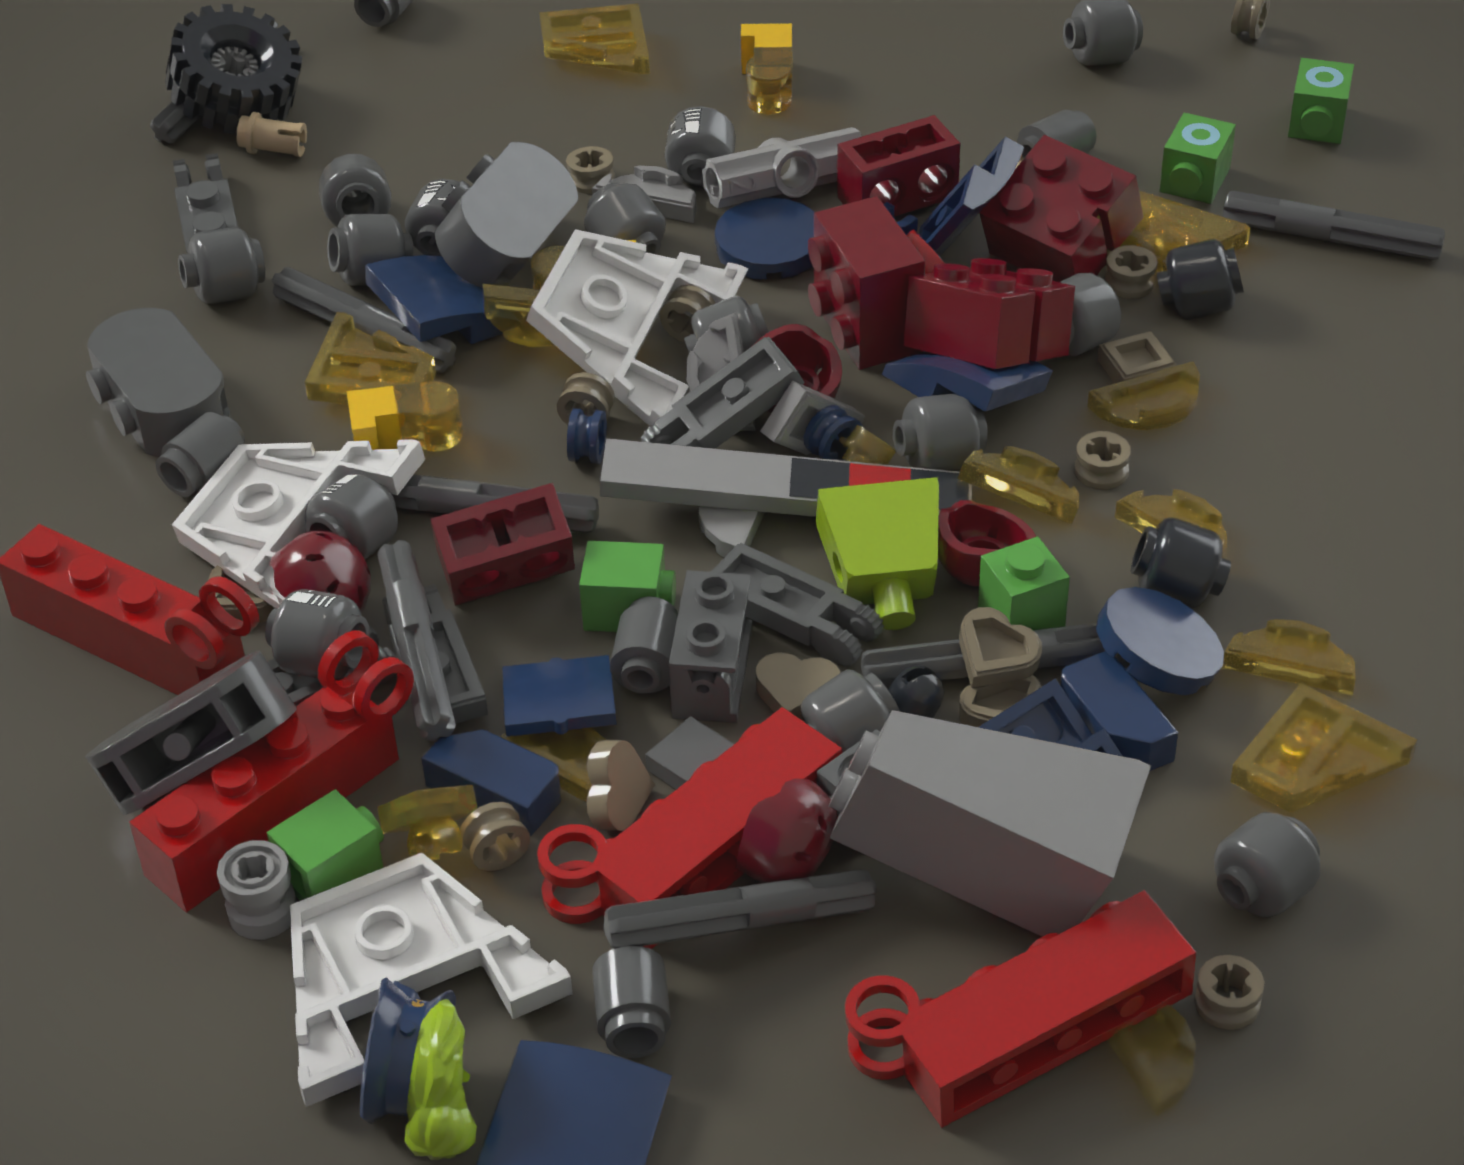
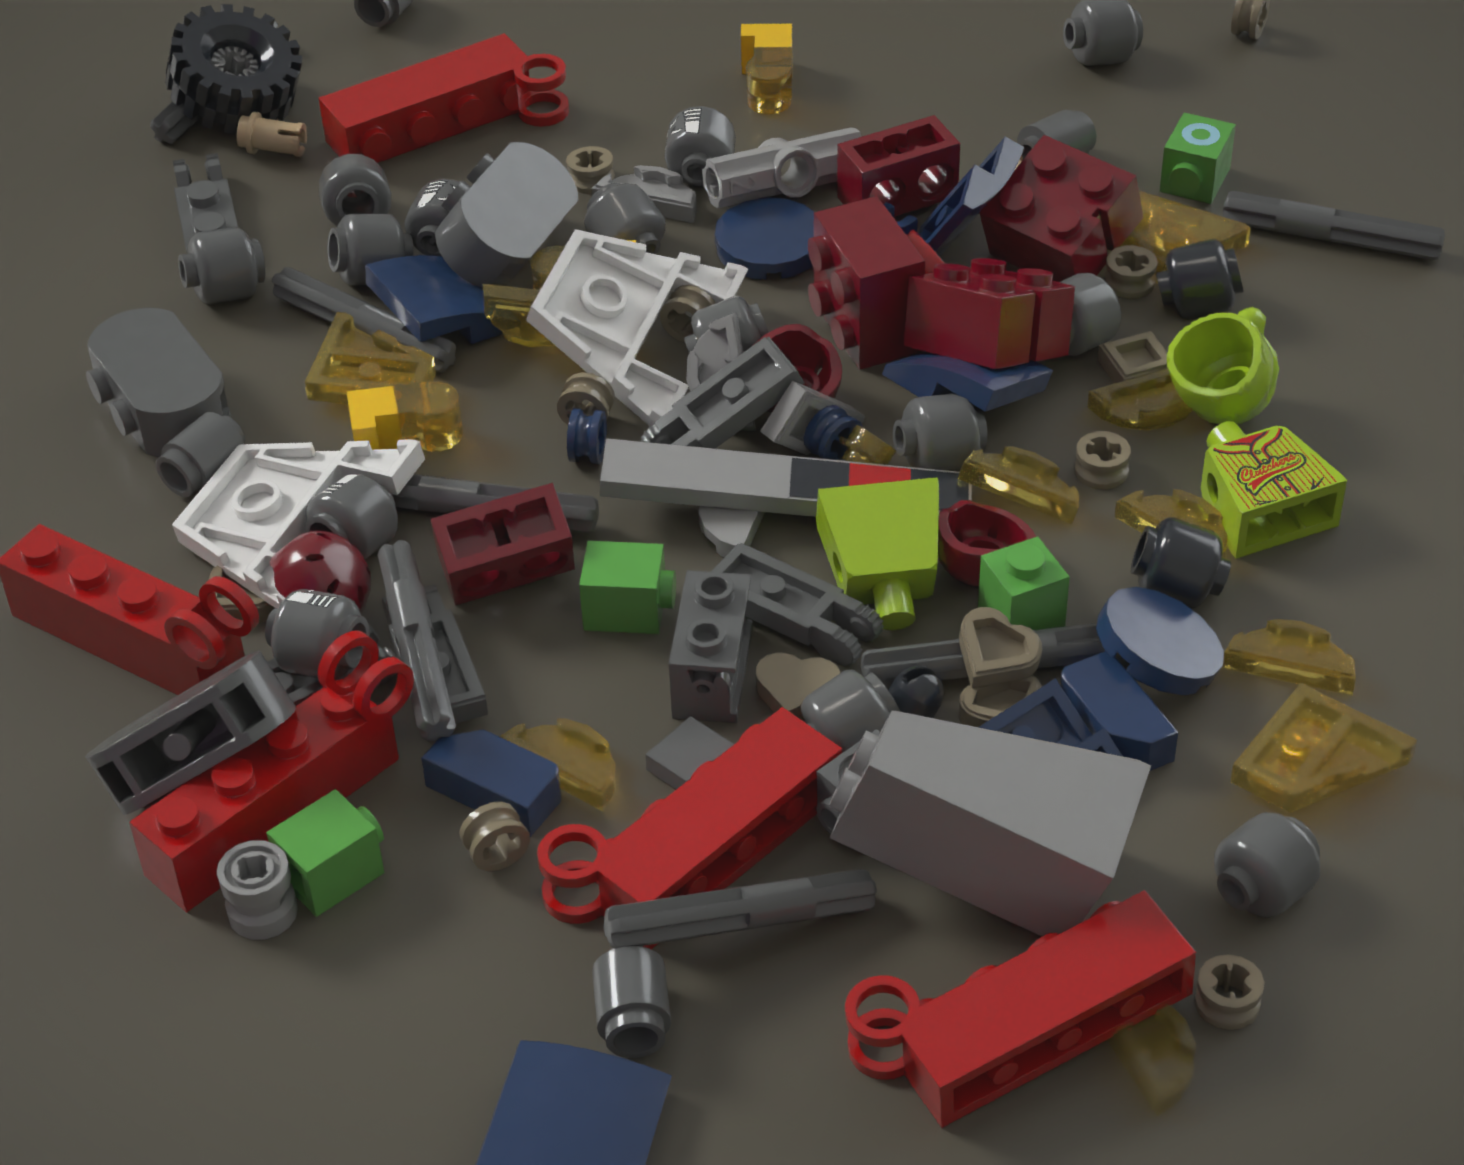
(402, 926): white wing -> none
(418, 1071): piece -> none
(429, 819): clear yellow tile -> none
(441, 99): none -> red hinge
(558, 696): dark blue piece -> none
(597, 37): clear yellow wing -> none
(618, 785): dark tan tile -> none
(644, 645): dark grey brick -> none
(787, 833): dark red helmet -> none
(1224, 366): none -> lime piece
(1269, 487): none -> lime torso
(1320, 100): bright green brick -> none

